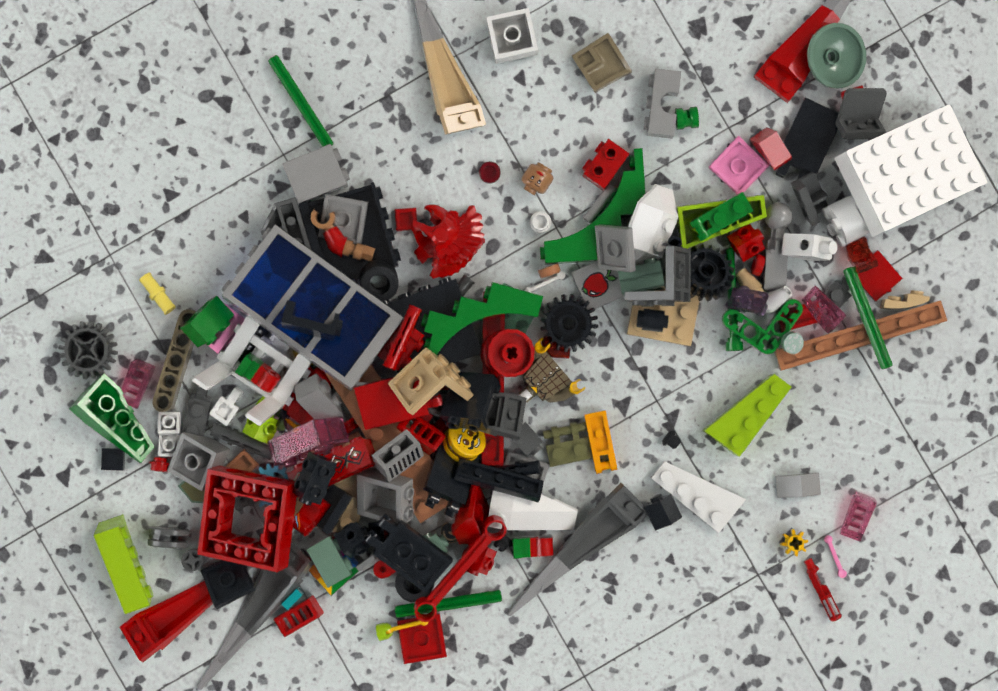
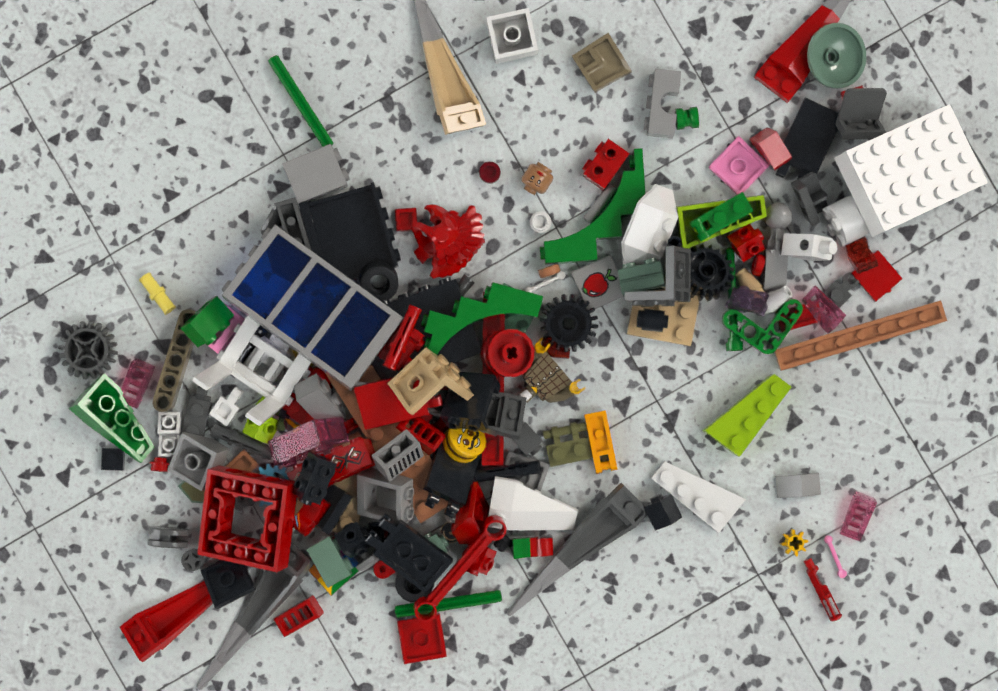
(123, 564): lime wedge -> none
(258, 373): leg -> none
(292, 598): teal tile -> none
(310, 327): black panel -> none
(338, 243): medium nougat piece -> none
(349, 216): light grey tile -> none
(385, 630): hinge -> none
(499, 480): black tile -> none
(615, 248): light grey tile -> none
(671, 440): black piece -> none
(792, 342): tile -> none
(867, 317): green axle -> none
(909, 300): tan slope -> none

